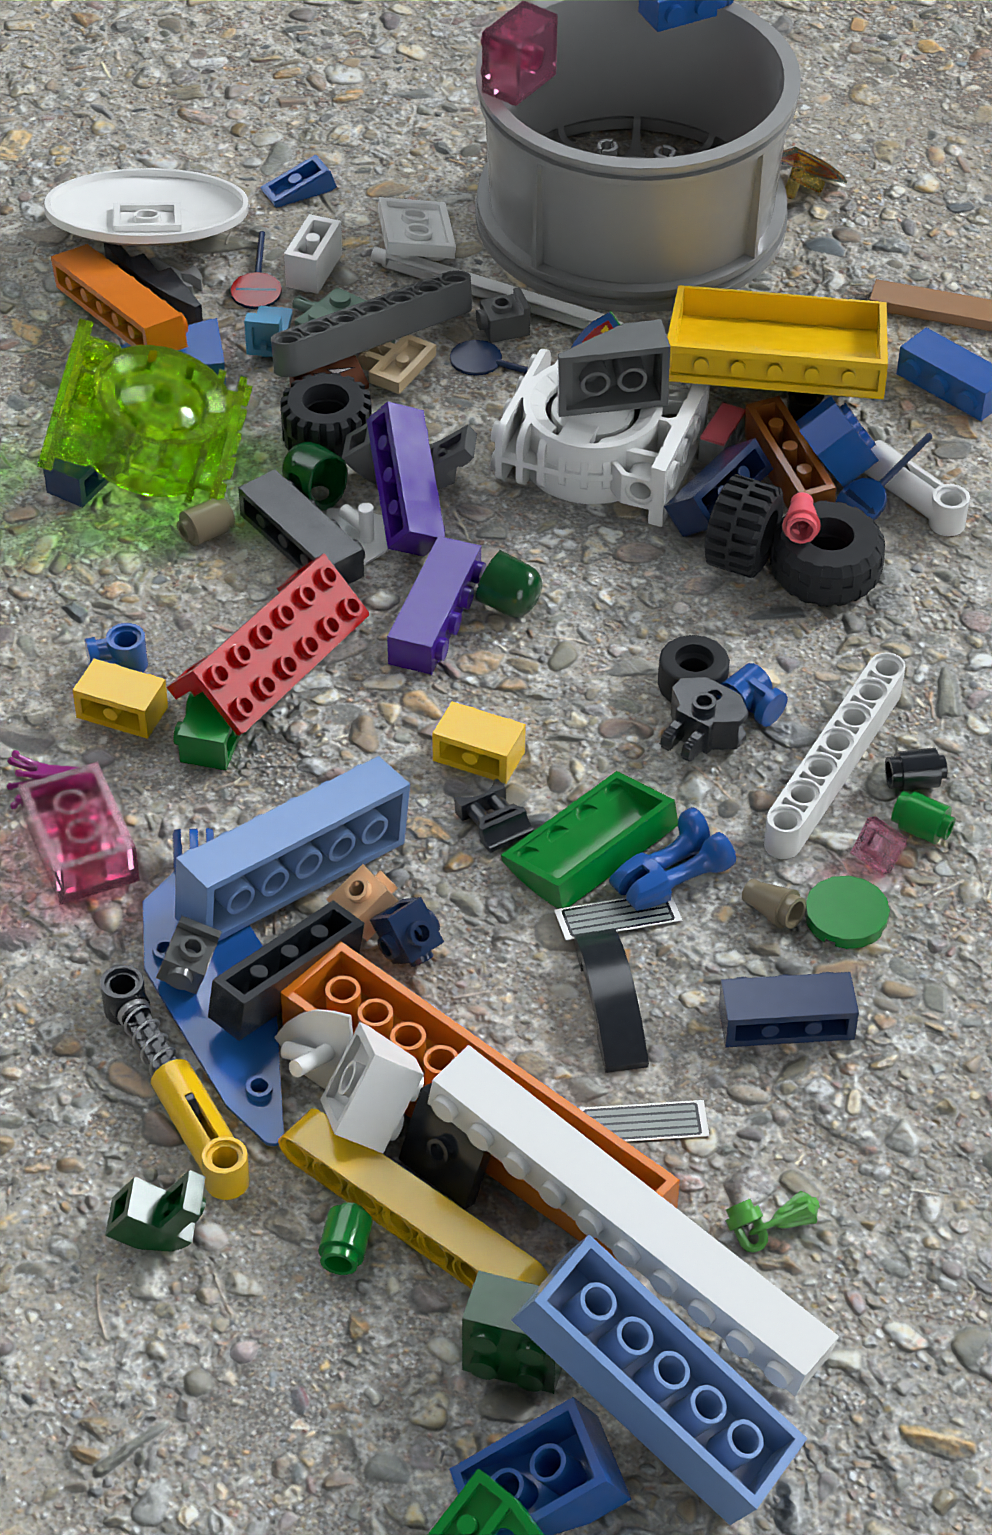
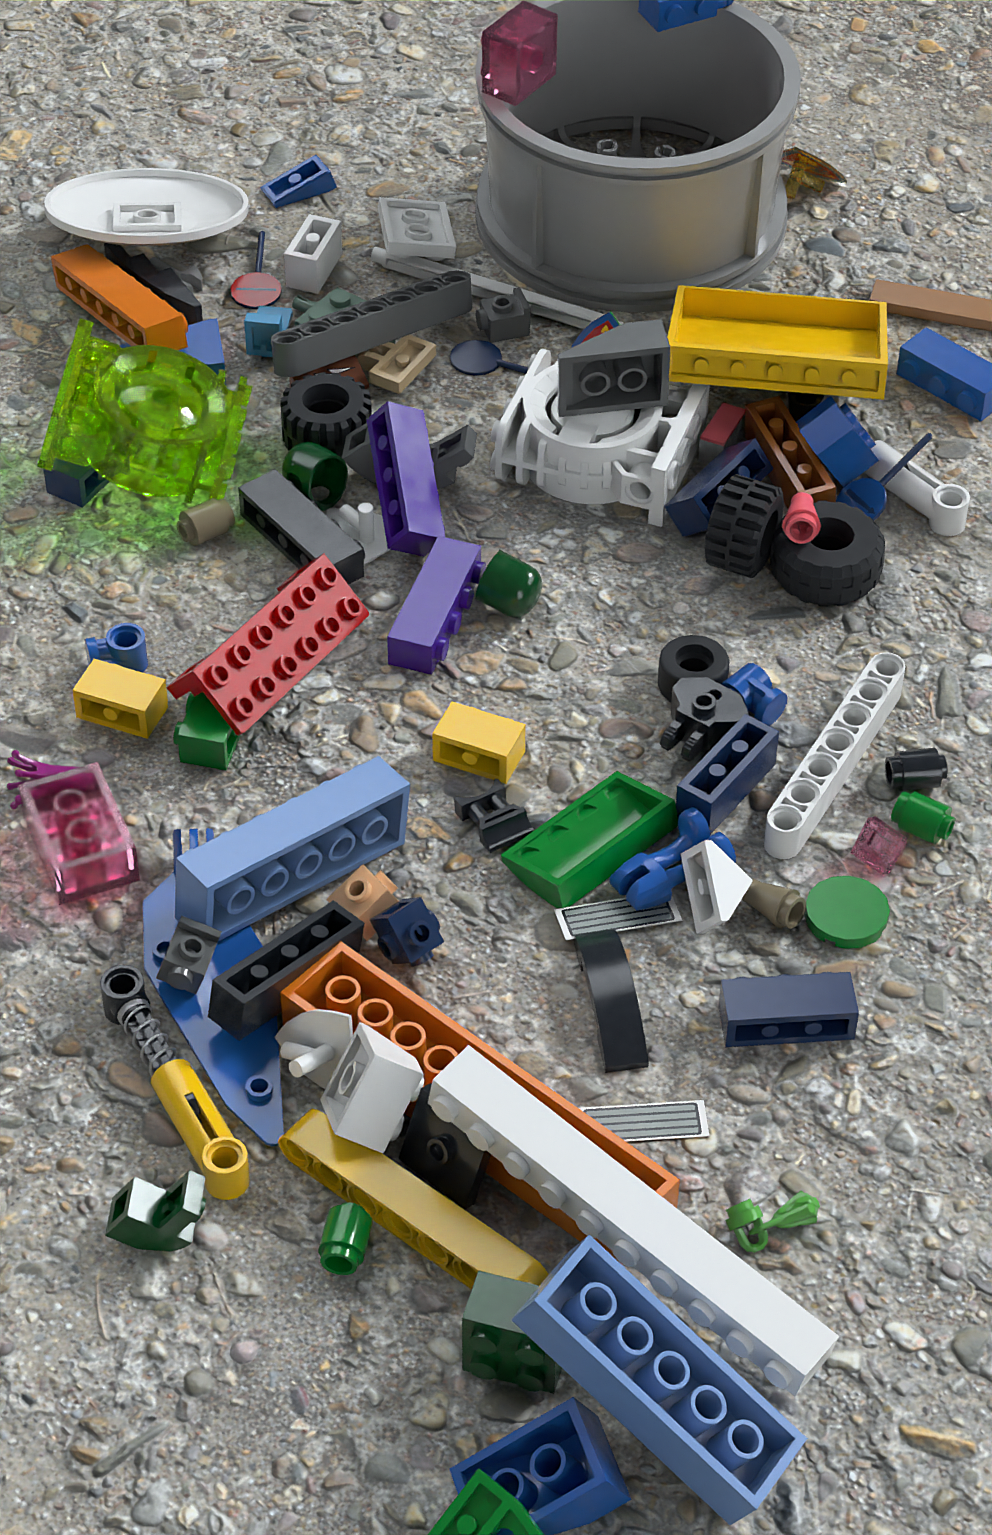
(713, 885): none -> white slope
(729, 771): none -> dark blue brick

